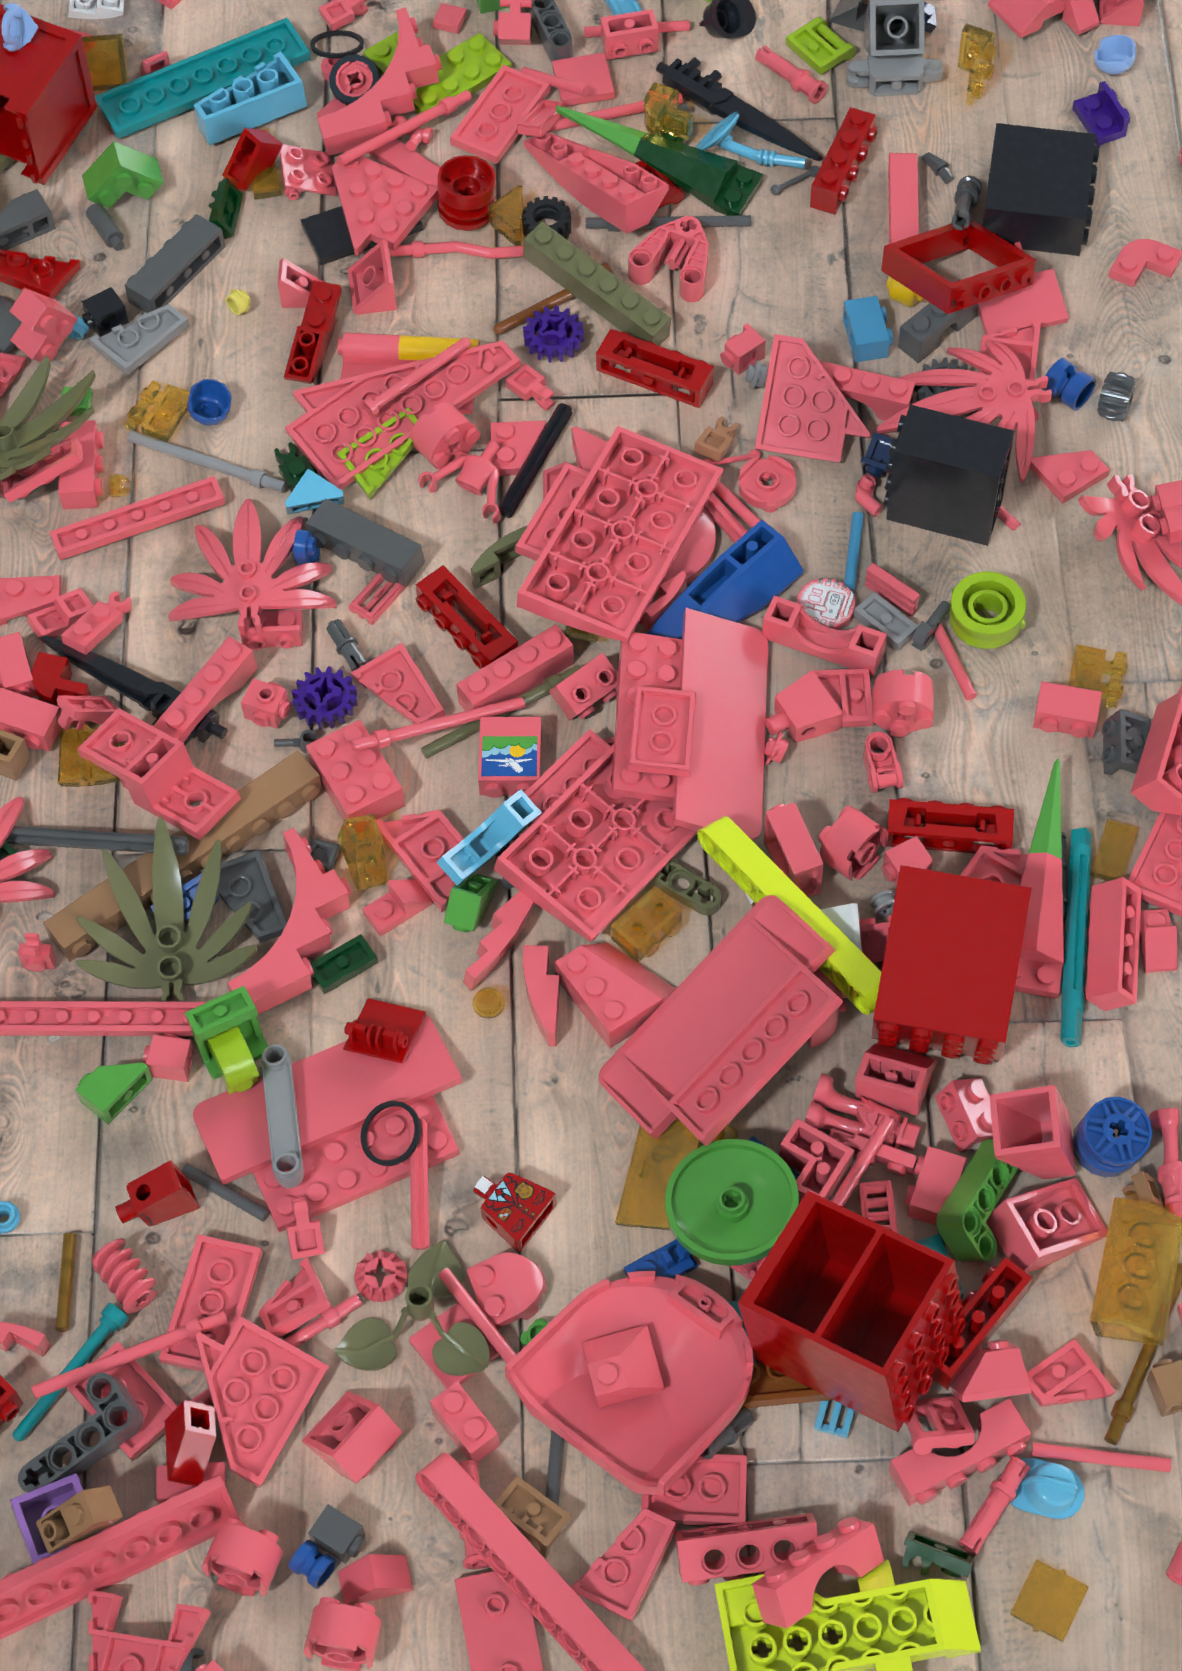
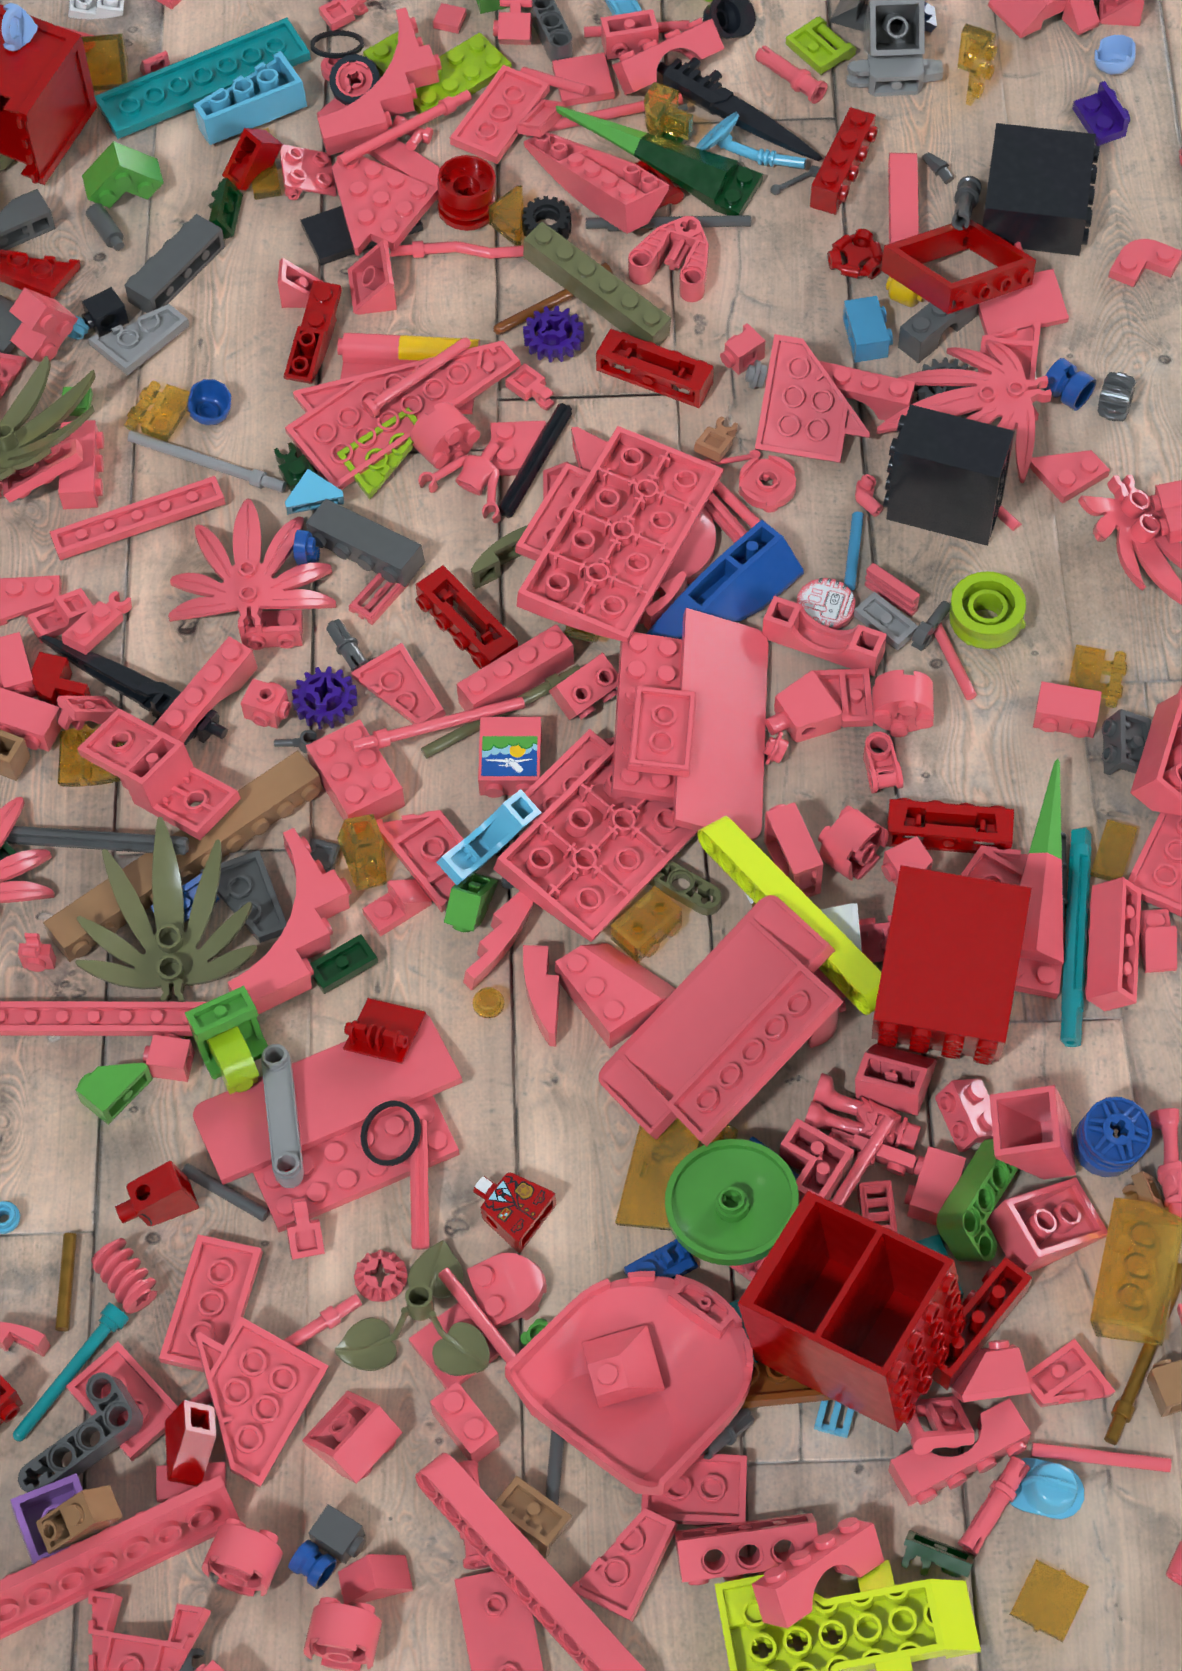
(116, 485): clear yellow hinge -> none
(130, 1354): coral bar -> none
(238, 301): light yellow plate -> none
(295, 1302): coral wing -> none
(640, 69): none -> coral arch
(863, 250): none -> red piece
(877, 455): dark blue bracket -> none
(883, 903): light grey bush -> none

